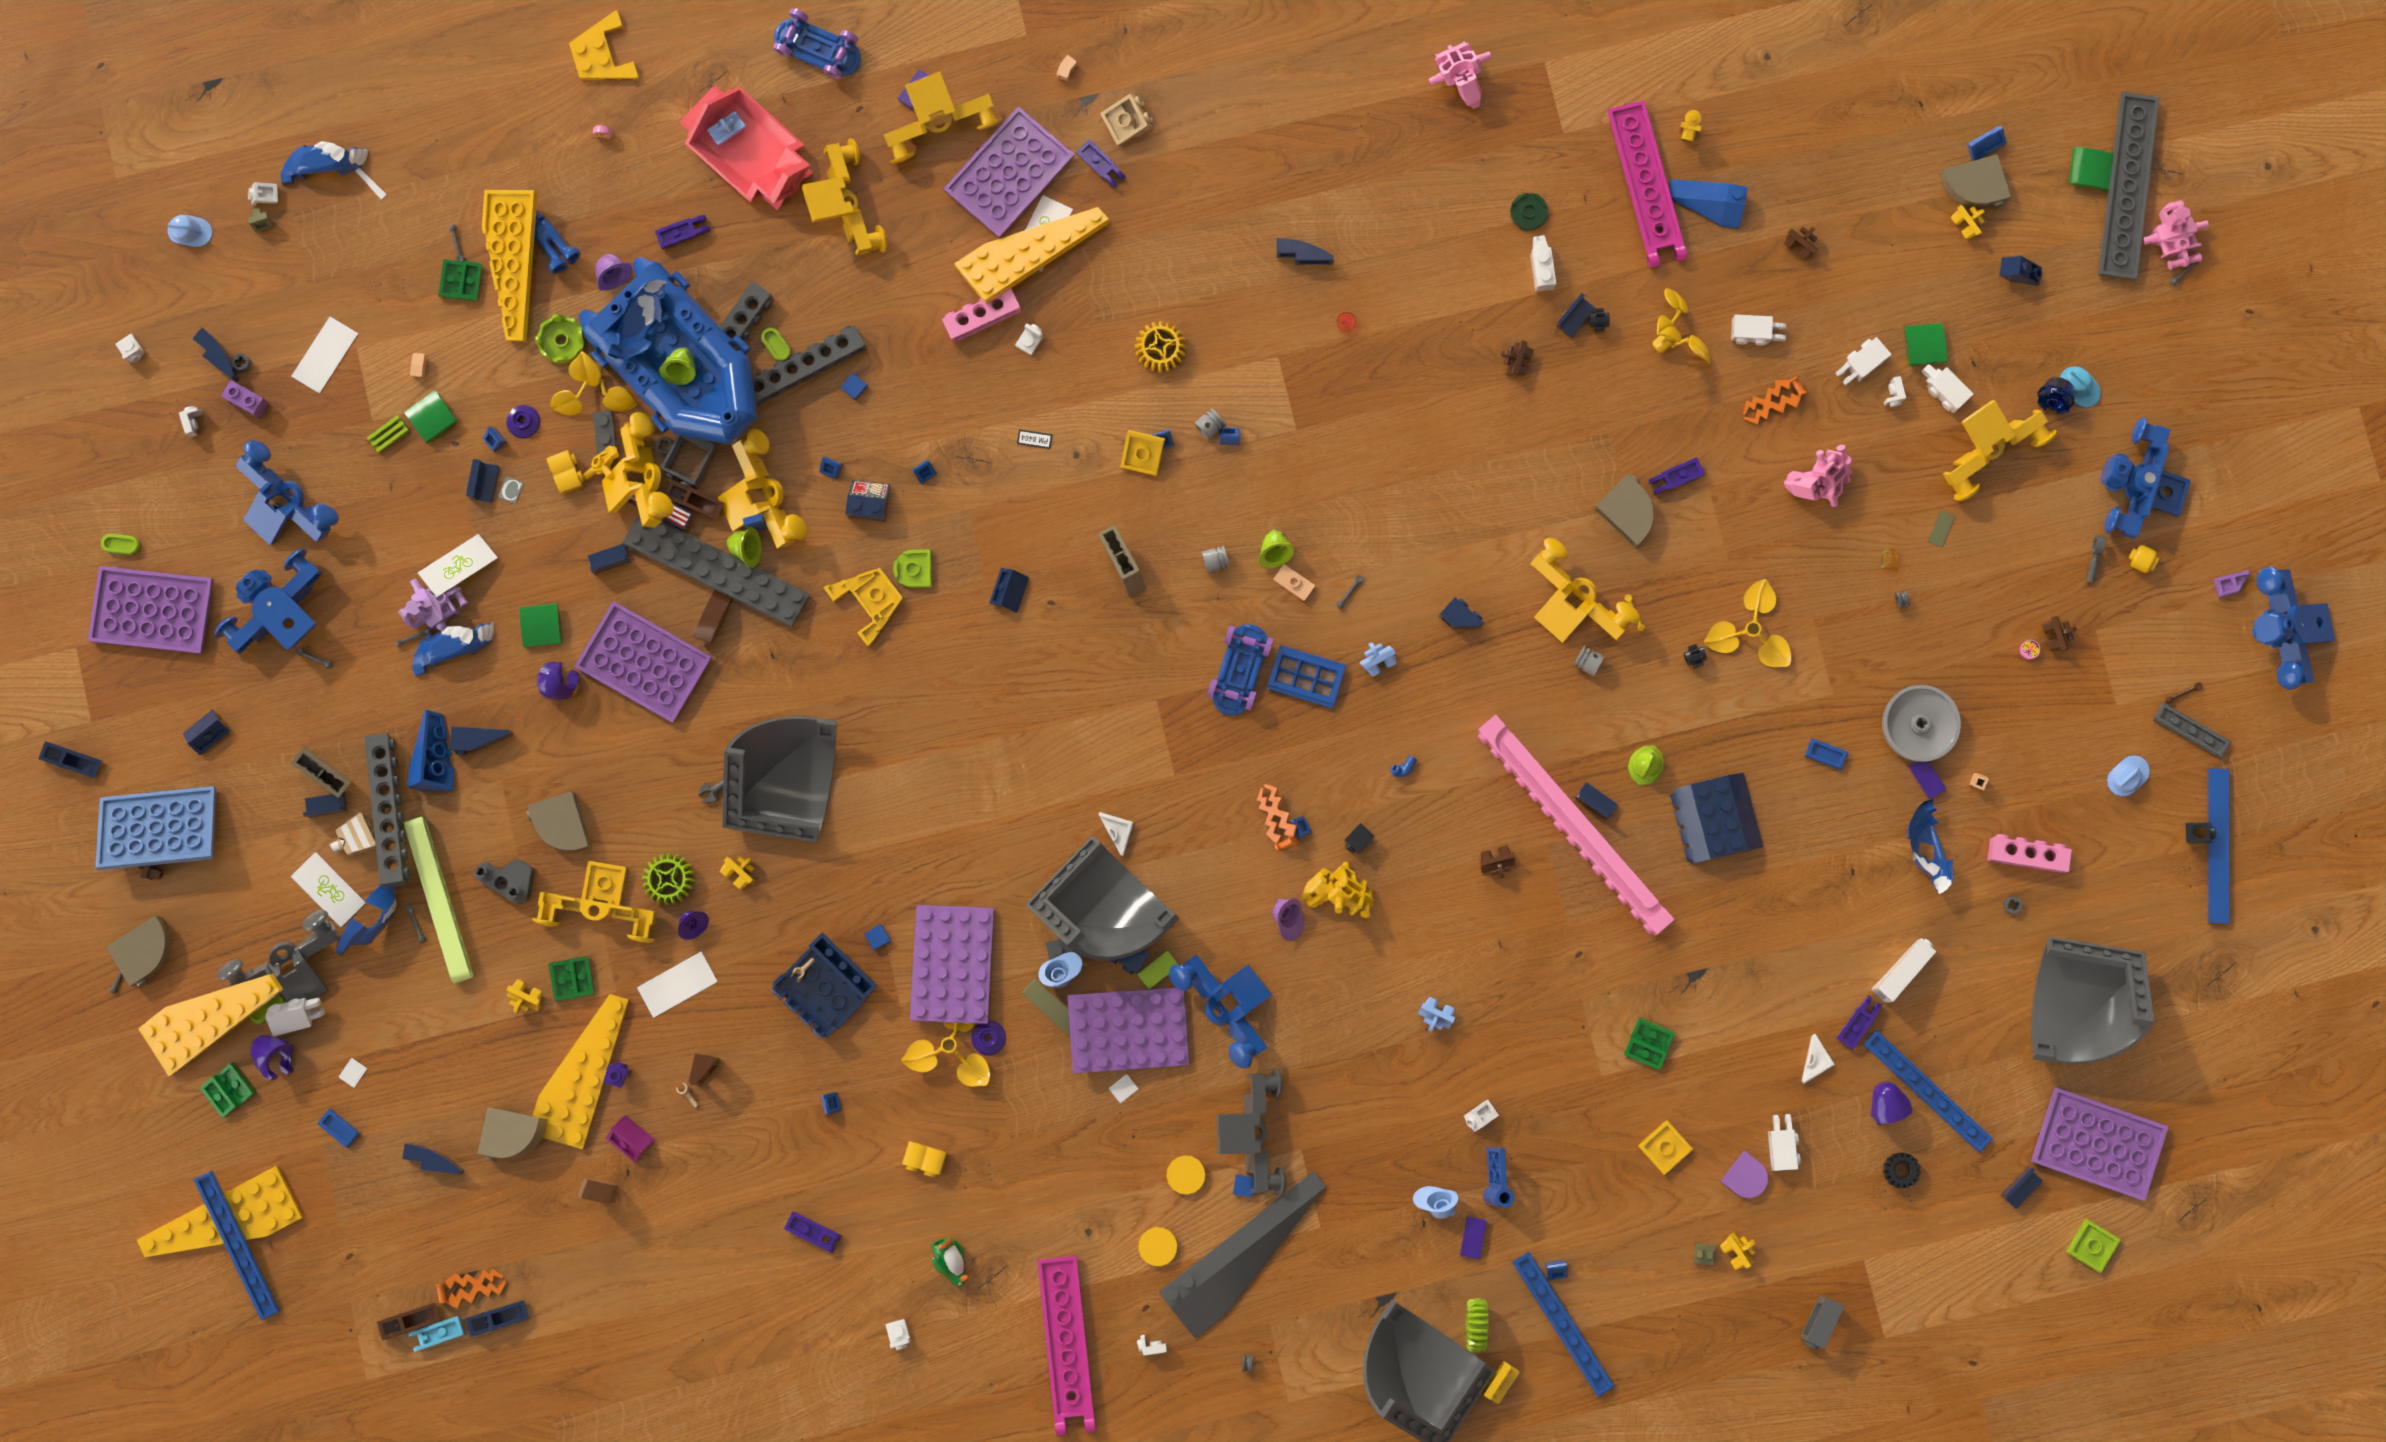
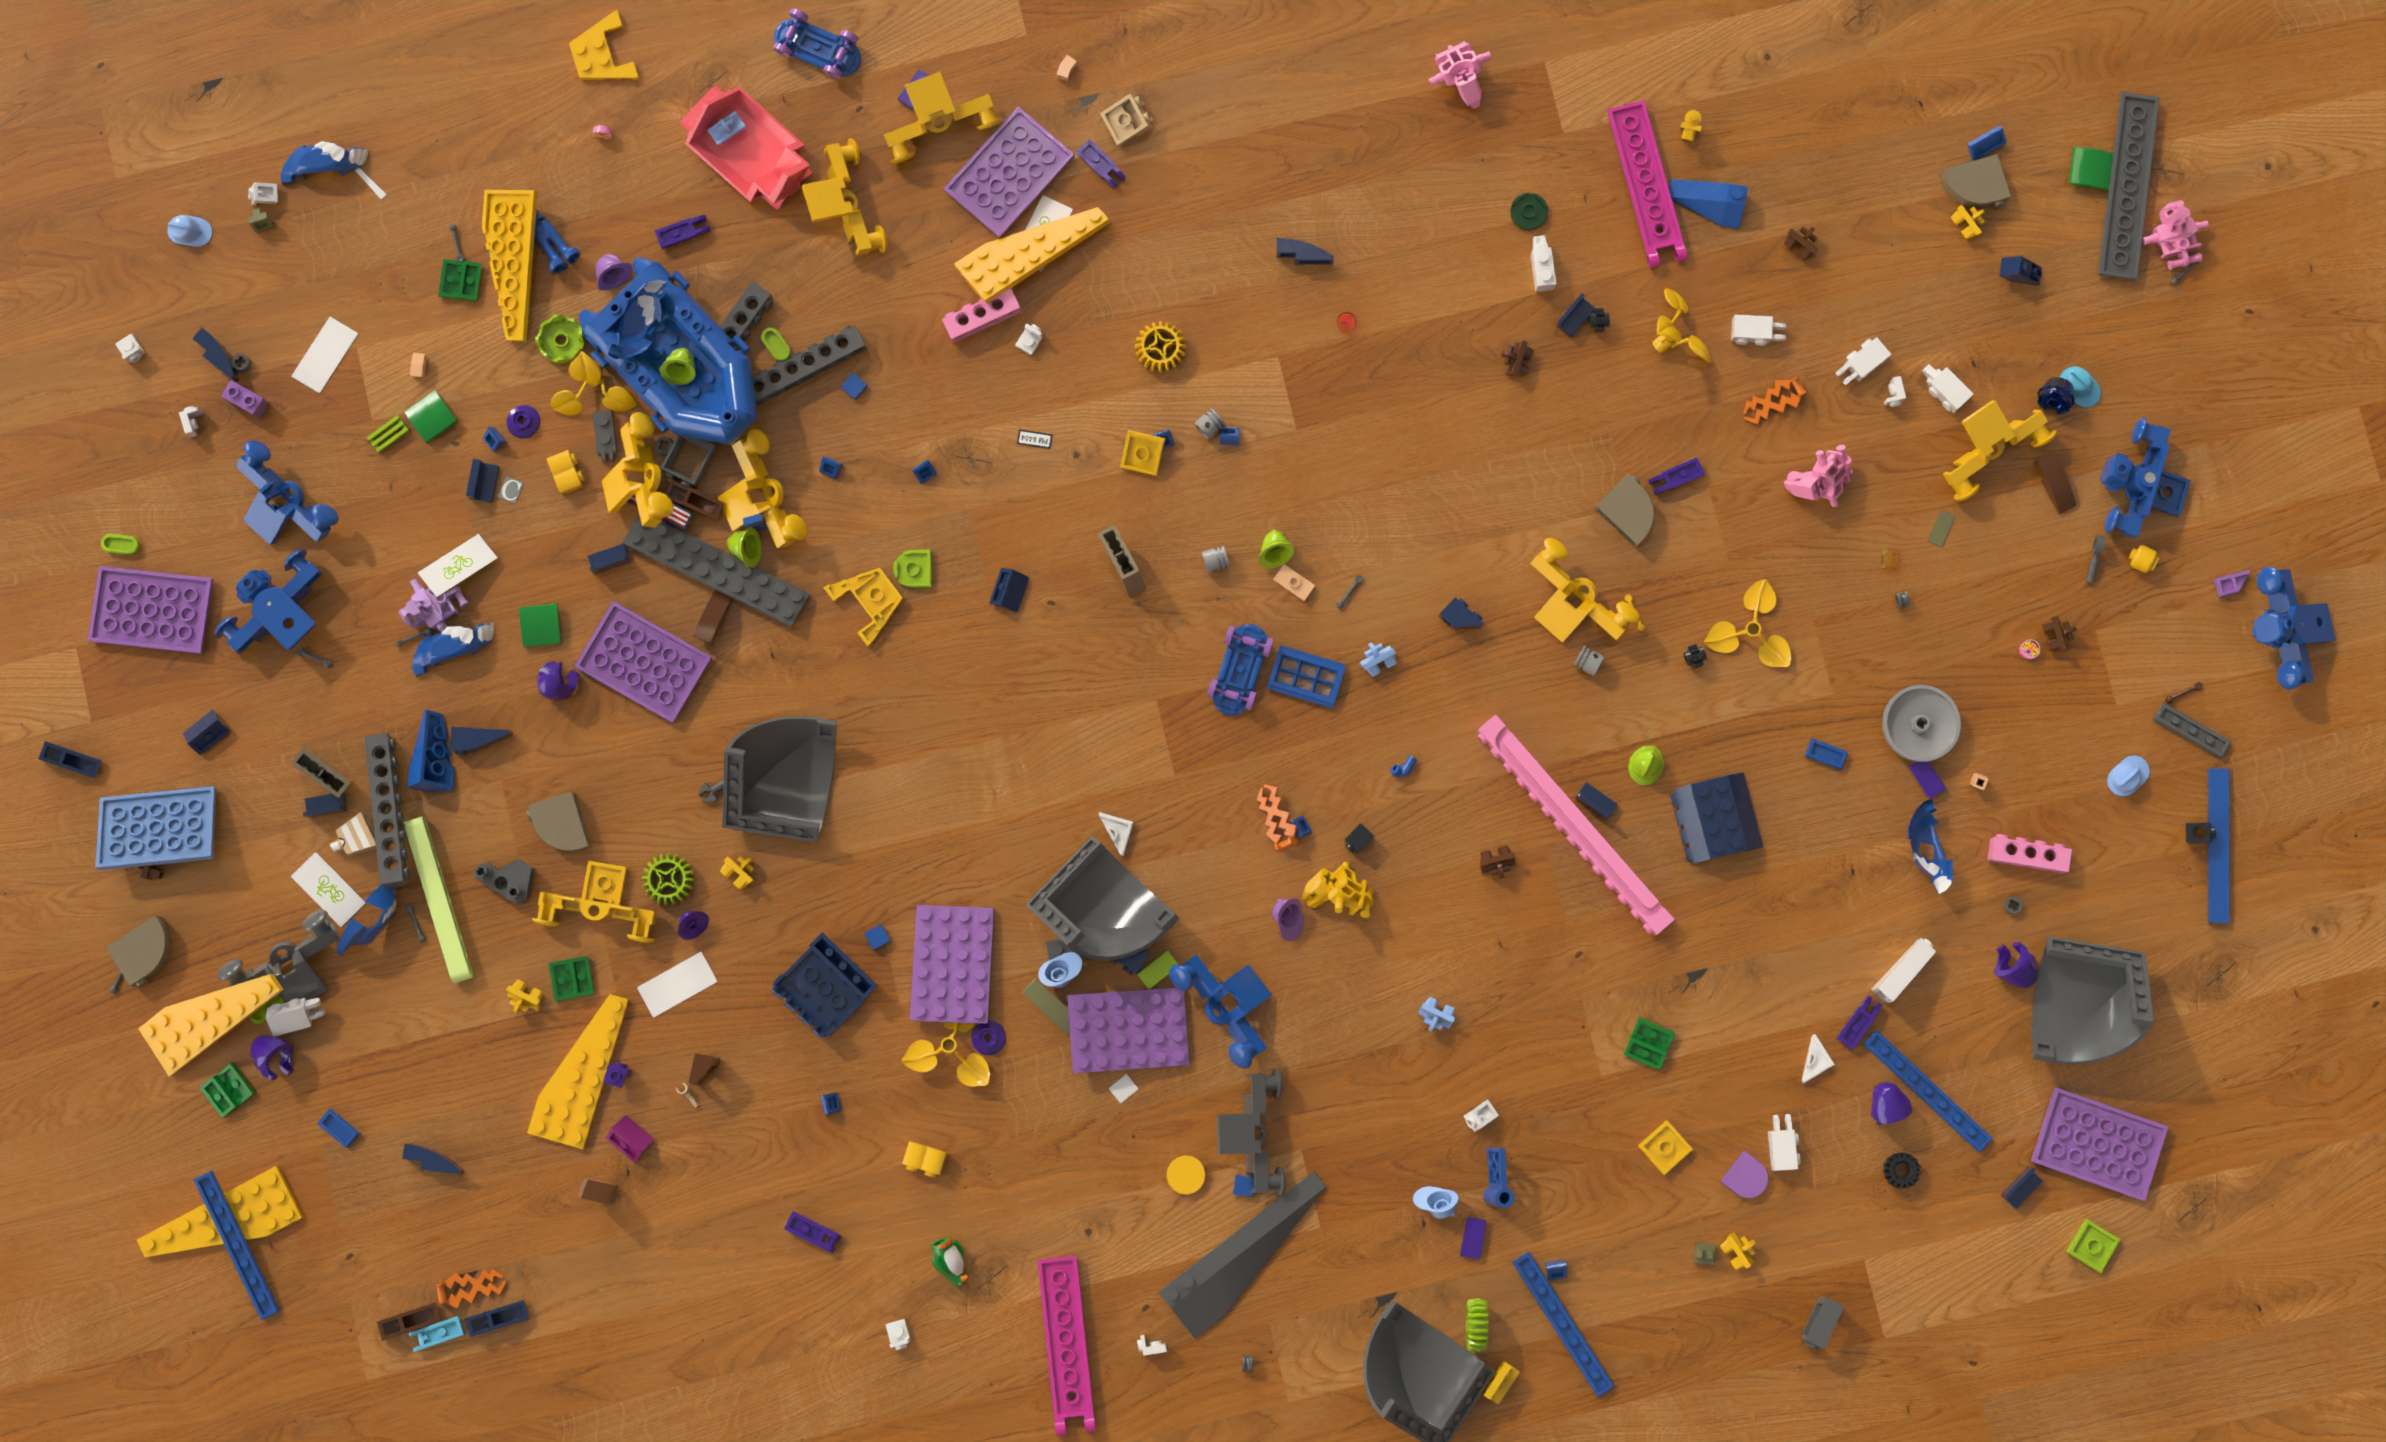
(352, 1072): white sticker -> none
(510, 1134): dark tan brick -> none
(602, 463): yellow piece -> none
(800, 971): tan hand -> none
(867, 501): dark blue slope -> none
(1157, 1246): yellow tile -> none
(1925, 344): green slope -> none
(2023, 973): none -> dark purple piece
(2055, 482): none -> reddish brown slope

